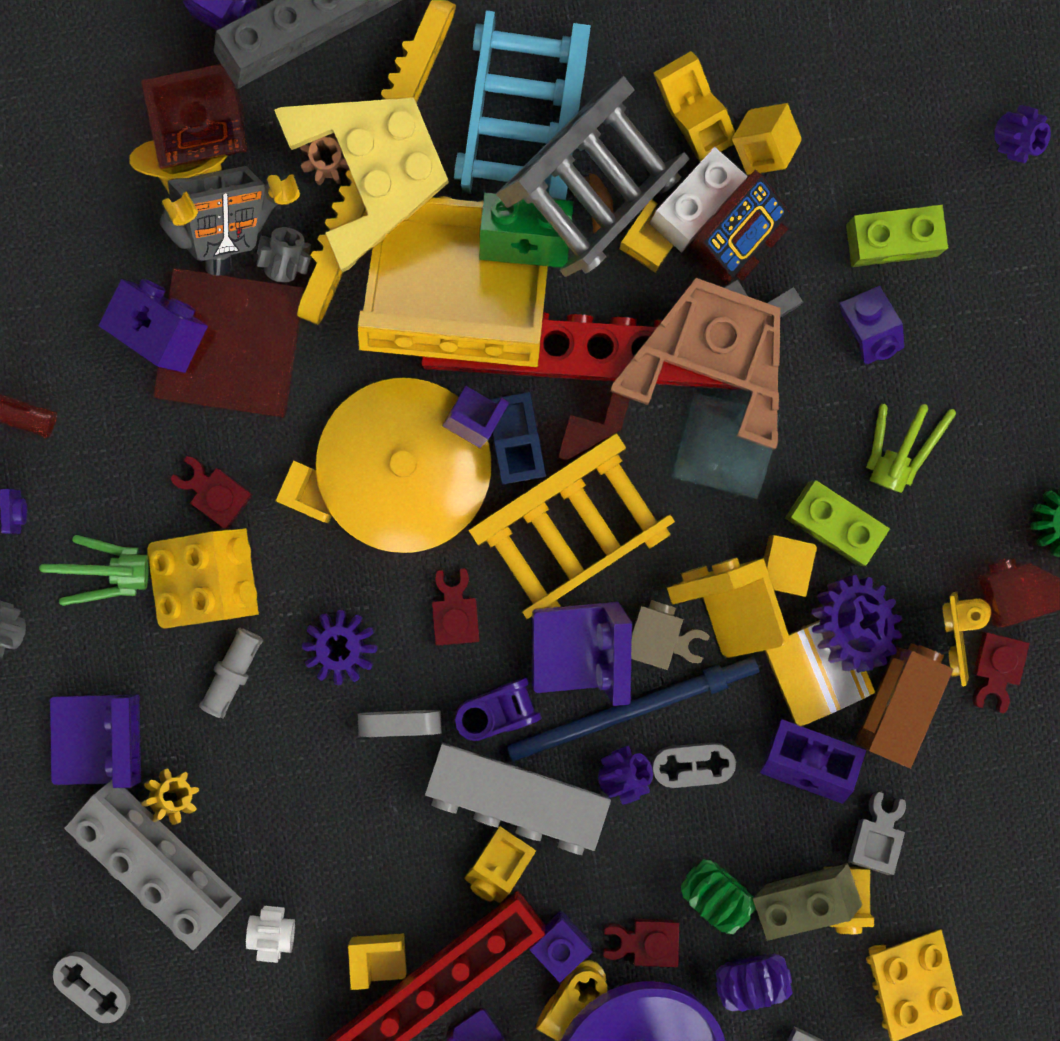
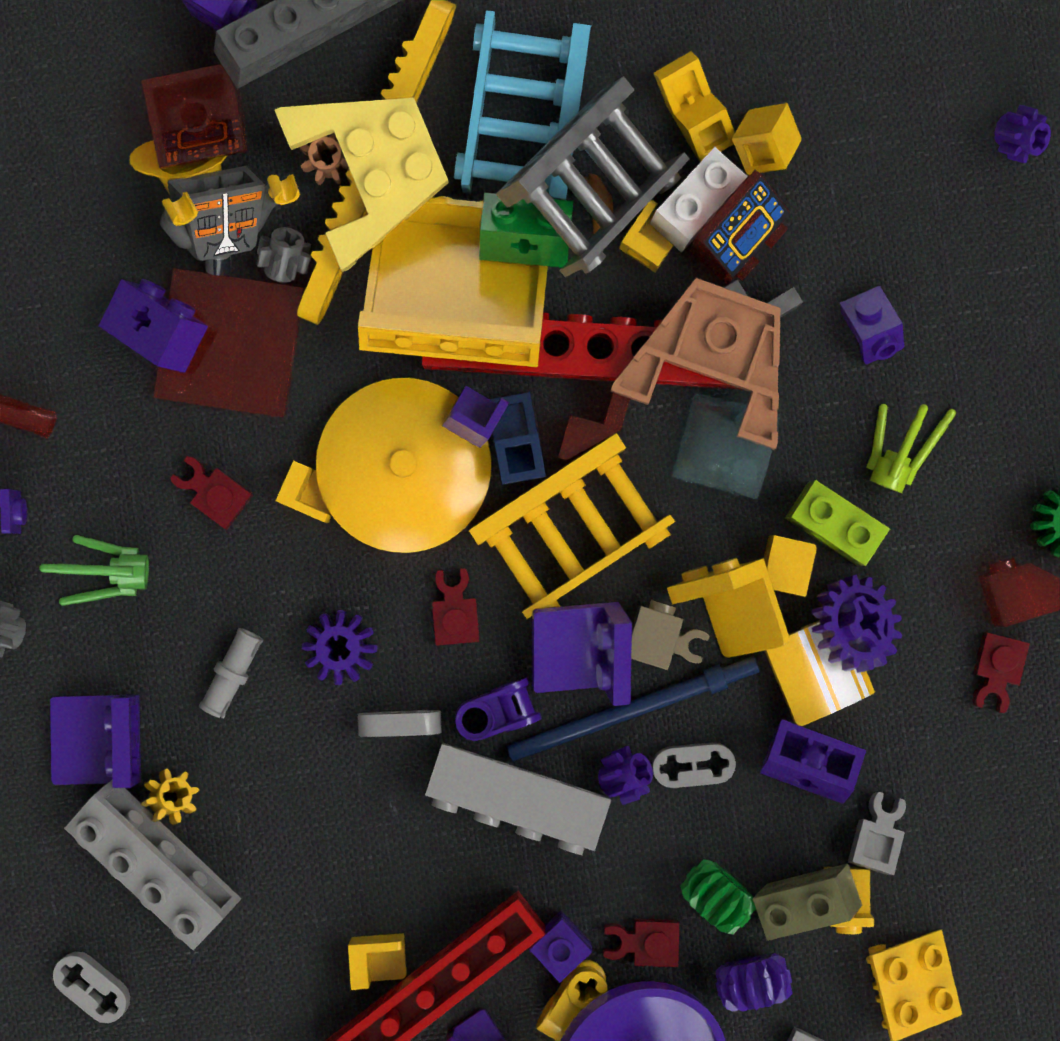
(202, 578): yellow bracket -> none
(270, 934): white gear -> none
(499, 866): yellow bracket -> none
(897, 236): lime brick -> none
(904, 704): dark orange window -> none
(960, 617): yellow hinge -> none

